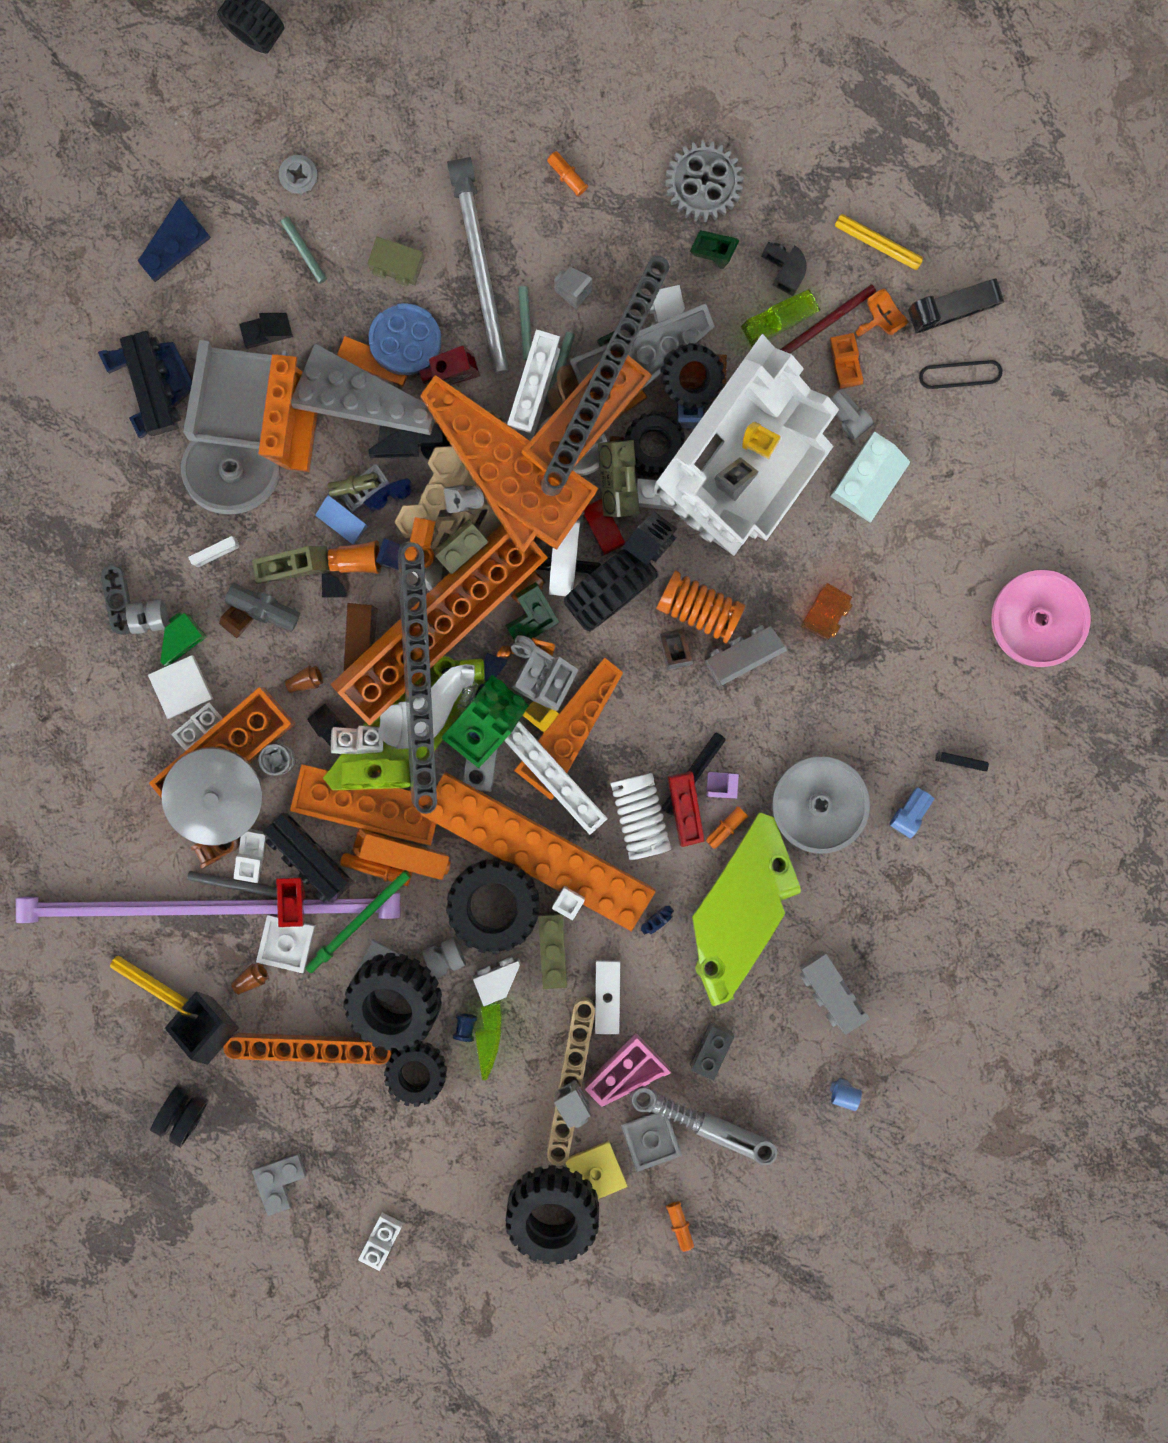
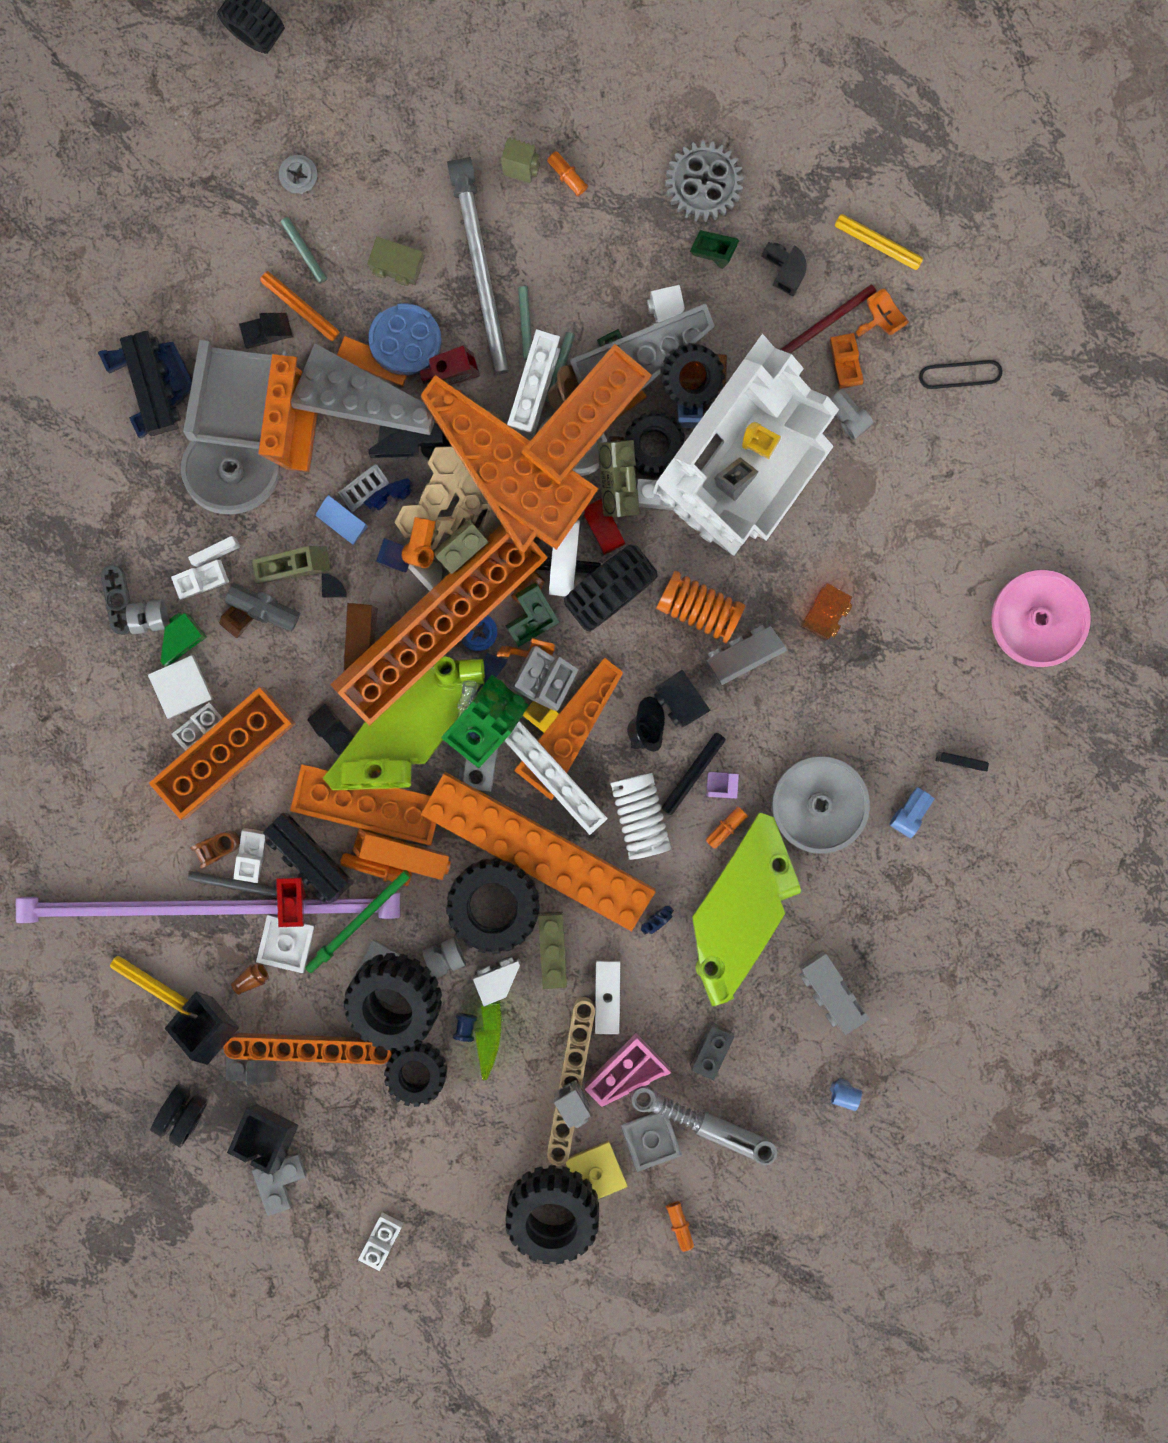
(173, 241): dark blue wing -> none
(200, 579): none -> white slope
(212, 796): light grey dish -> none
(250, 1070): none -> flat silver slope
(265, 1135): none -> black piece
(277, 759): light grey wheel -> none
(299, 306): none -> orange axle
(305, 679): dark orange cone -> none
(353, 484): olive pin -> none
(355, 558): orange plant -> none
(356, 741): white slope -> none
(411, 667): dark grey beam -> none
(443, 694): white animal -> none
(463, 497): light grey piece -> none
(481, 643): none -> blue gear
(520, 160): none -> olive brick
(523, 646): light grey bush -> none
(568, 903): white tile -> none
(573, 286): light grey slope -> none
(611, 365): dark grey beam -> none
(647, 726): none -> black piece
(651, 538): black brick -> none
(675, 649): flat silver slope -> none
(681, 699): none -> black slope
(686, 809): red tile -> none
(780, 317): clear neon green slope -> none
(871, 477): light aqua slope -> none
(932, 312): black beam -> none

